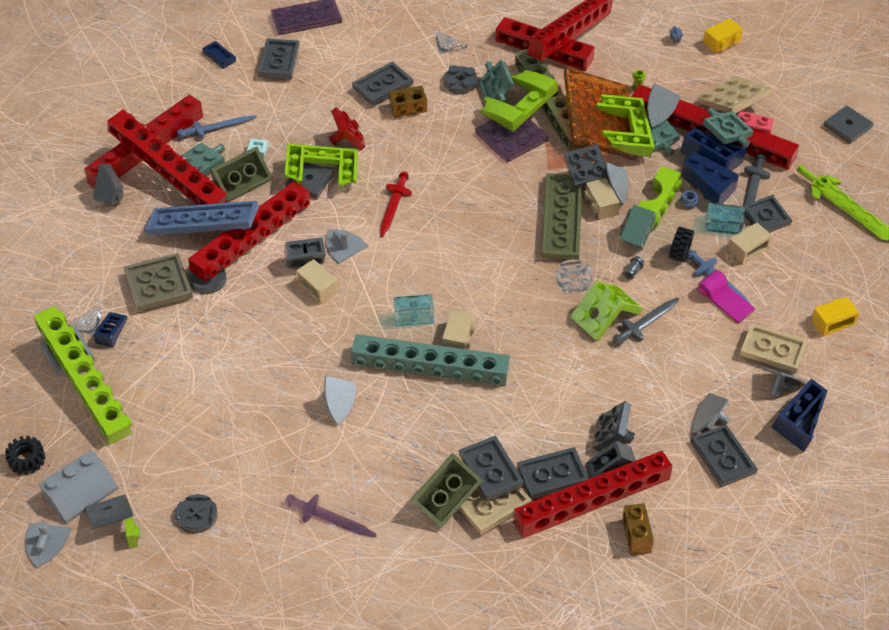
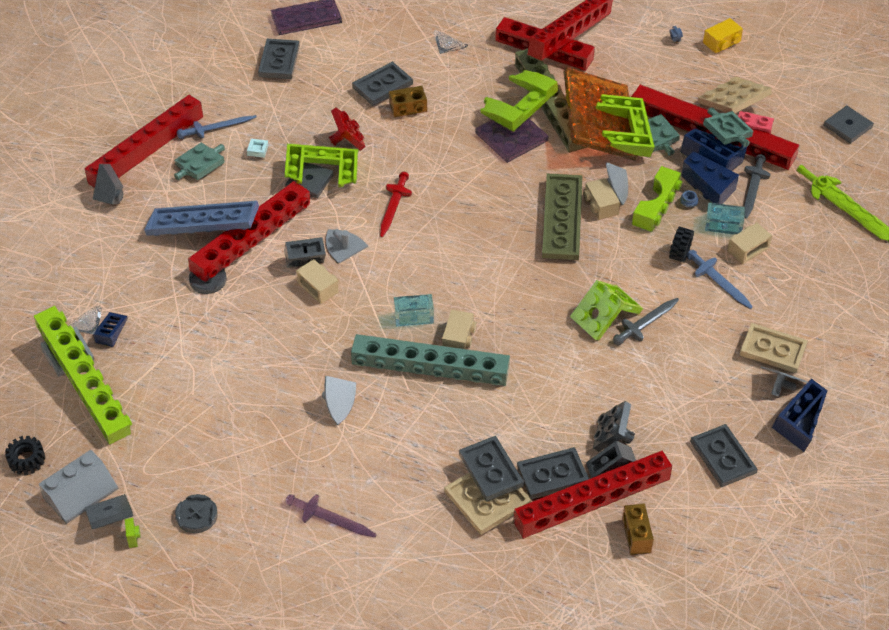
(45, 542): light grey shield -> none
(156, 154): red brick -> none
(158, 282): dark tan plate -> none
(219, 54): dark blue tile -> none
(241, 173): olive slope -> none
(446, 490): olive slope -> none
(468, 77): dark grey plate -> none
(496, 81): sand green plate -> none
(571, 284): clear plate -> none
(583, 169): dark grey plate -> none
(635, 264): dark grey pin -> none
(637, 226): sand green brick -> none
(638, 78): lime pin -> none
(661, 104): light grey shield -> none
(709, 412): light grey shield -> none
(717, 290): dark pink door -> none
(767, 213): dark grey tile -> none
(835, 316): yellow piece -> none

